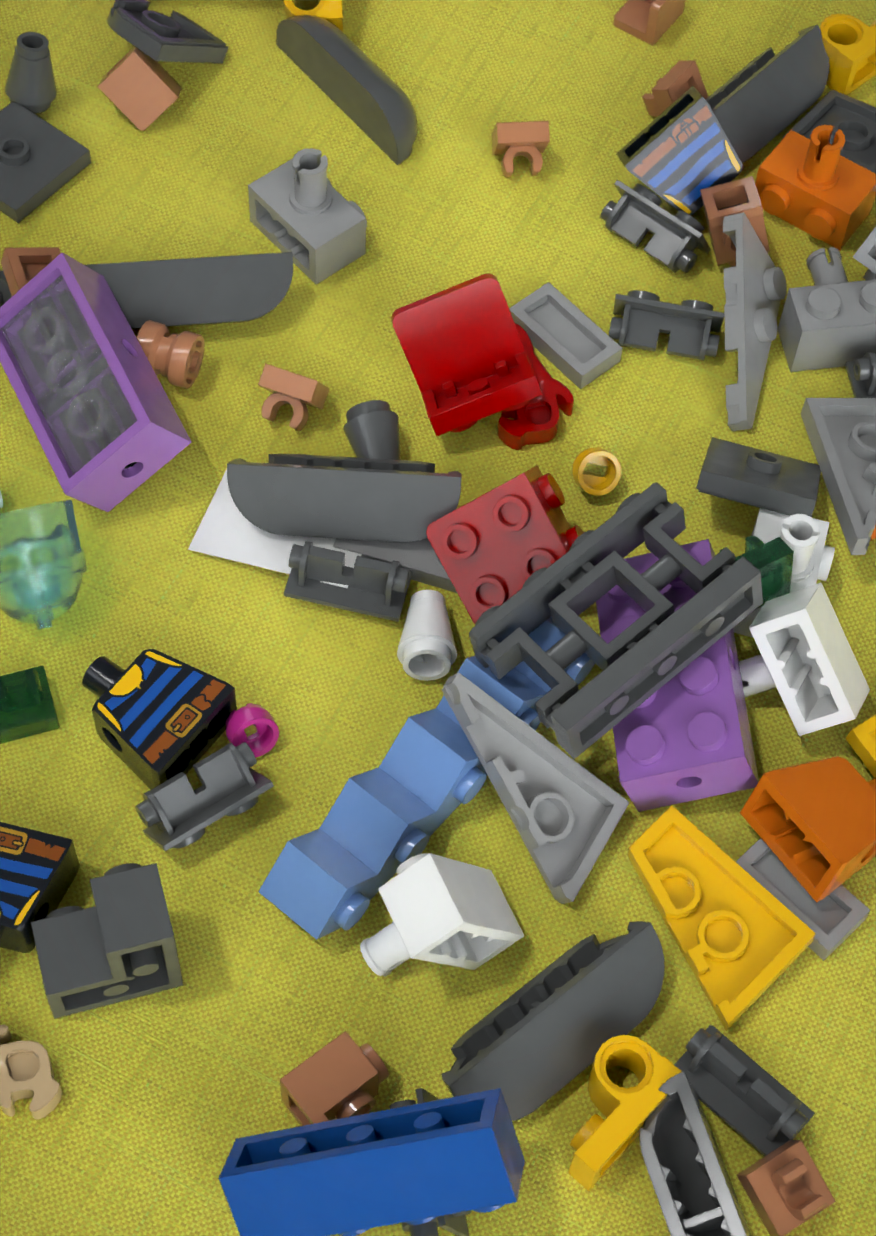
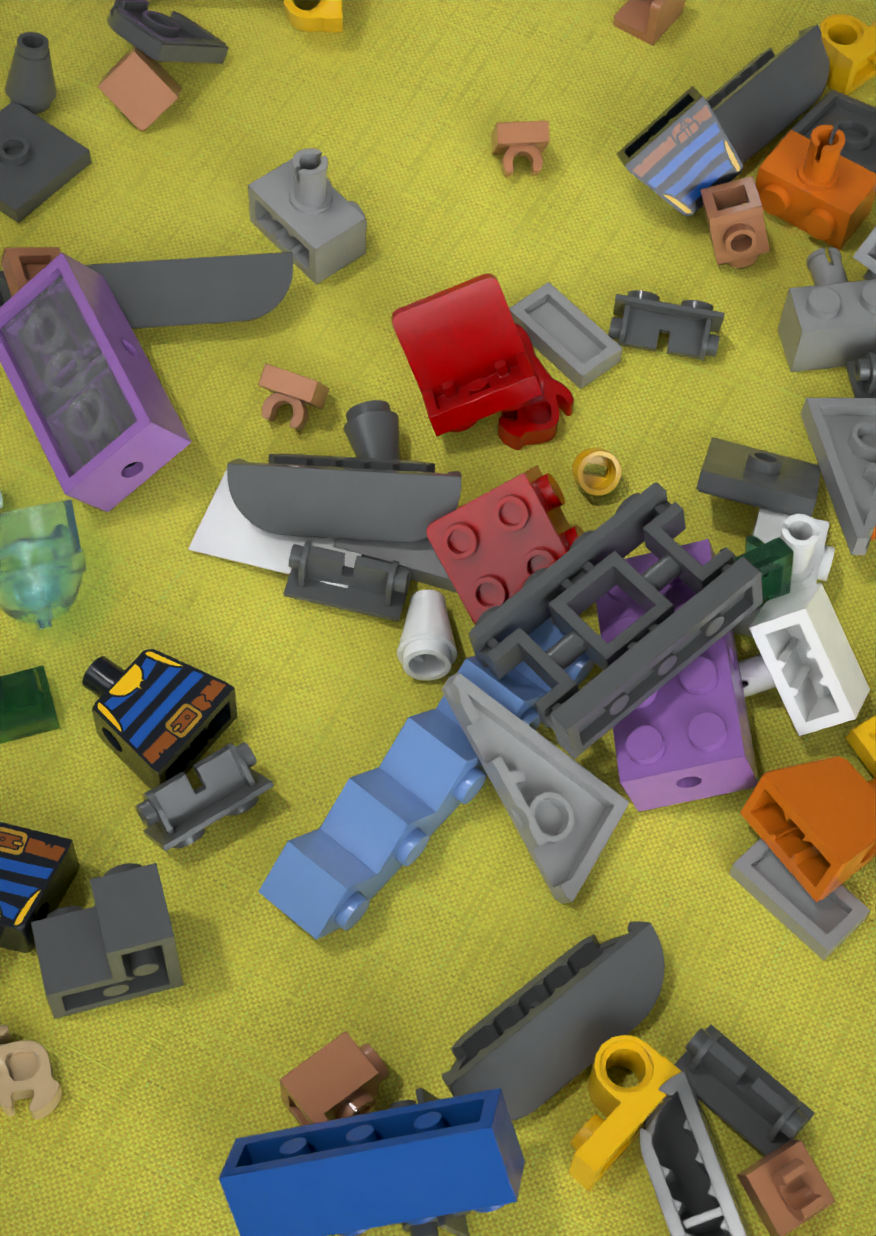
(172, 354): nougat wheel -> none
(266, 728): dark pink hinge -> none
(351, 82): dark grey brick -> none
(441, 916): white brick -> none
(672, 86): nougat tile -> none
(673, 235): dark grey hinge -> none
(717, 913): yellow wing -> none
(750, 317): light grey wing -> none

